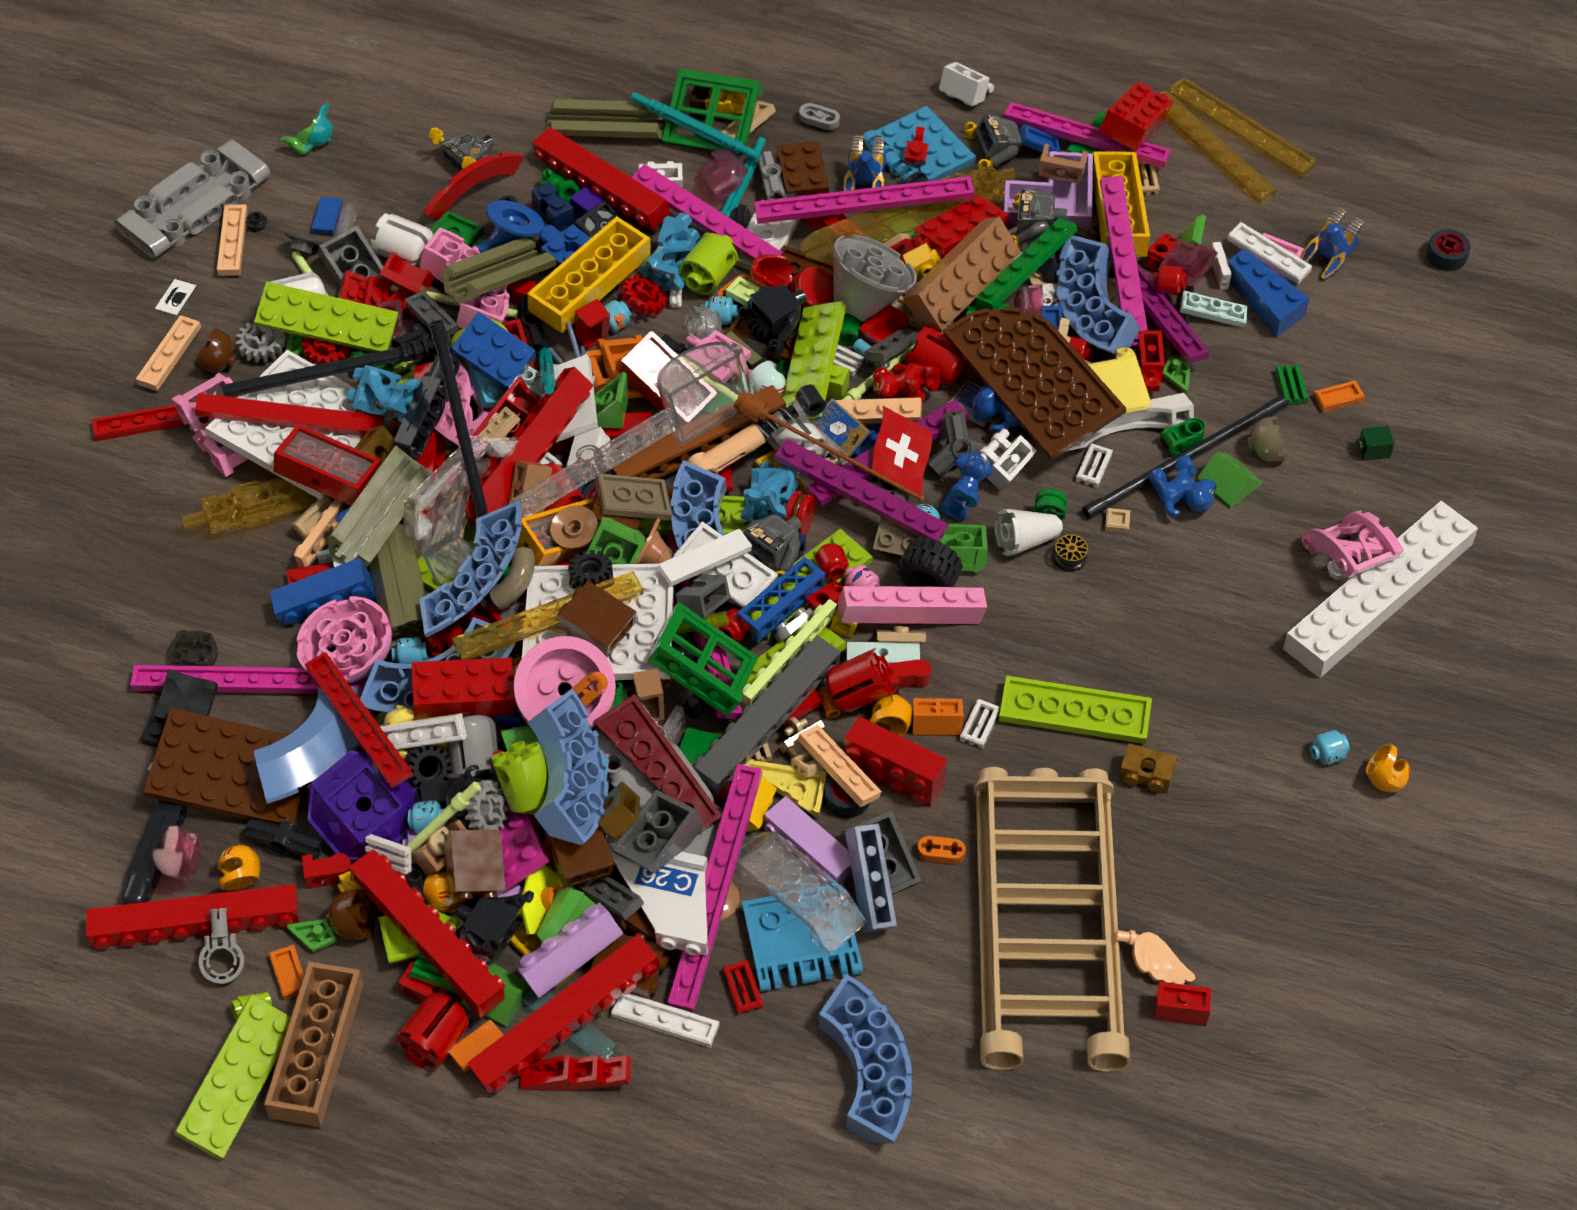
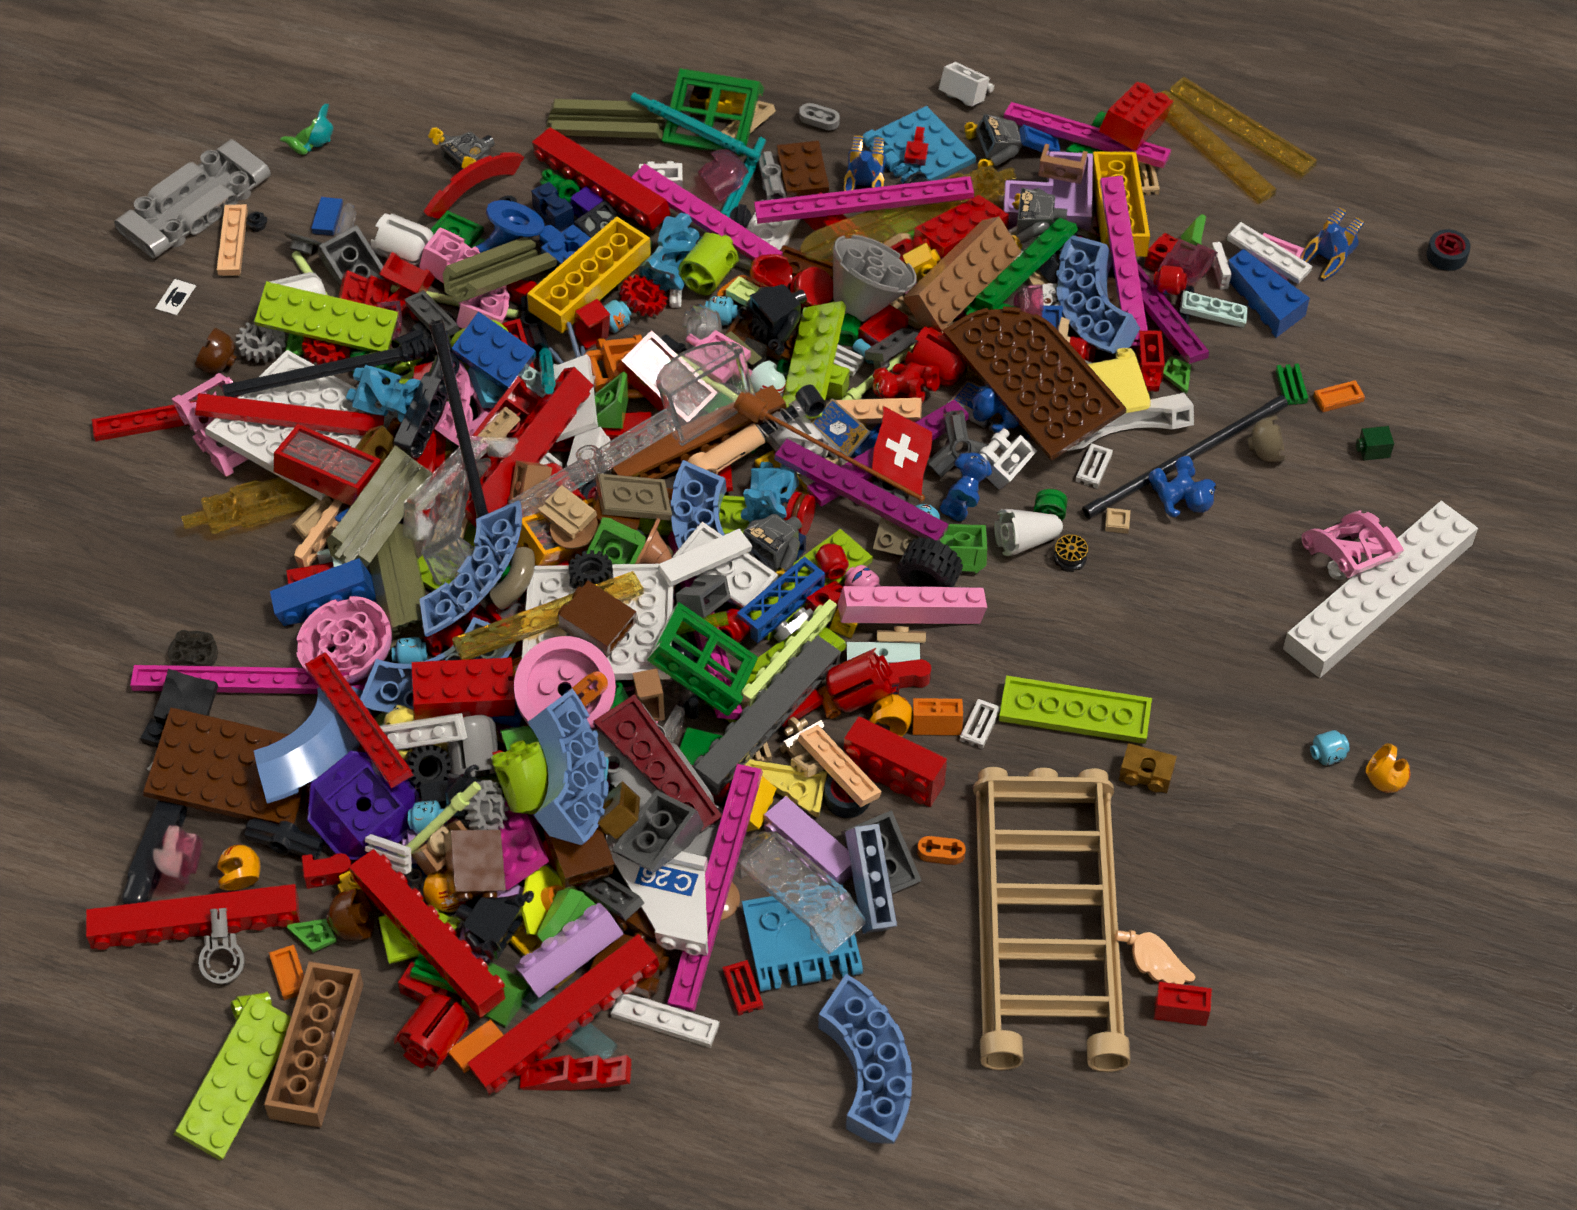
(168, 353): light nougat plate -> none
(567, 511): none -> tan plate
(1183, 435): green piece -> none
(1230, 477): bright green slope -> none

